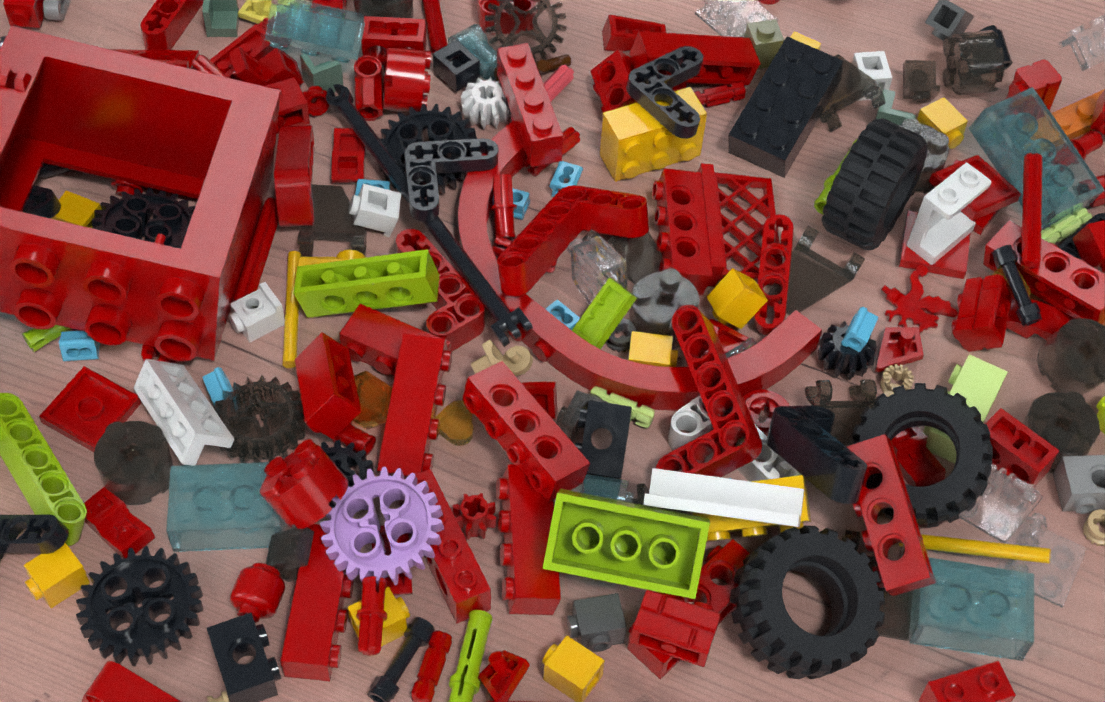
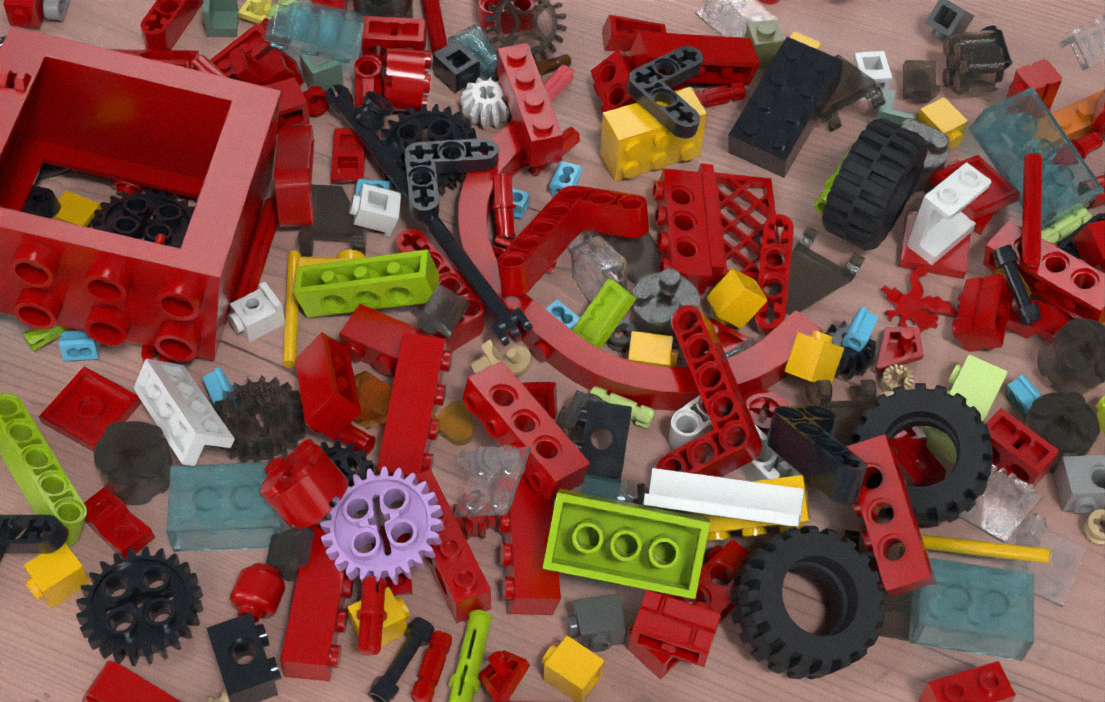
(373, 110): none -> black wheel
(441, 312): none -> clear smoke bracket
(491, 479): none -> clear hinge
(814, 357): none -> yellow brick
(1022, 393): none -> medium azure piece

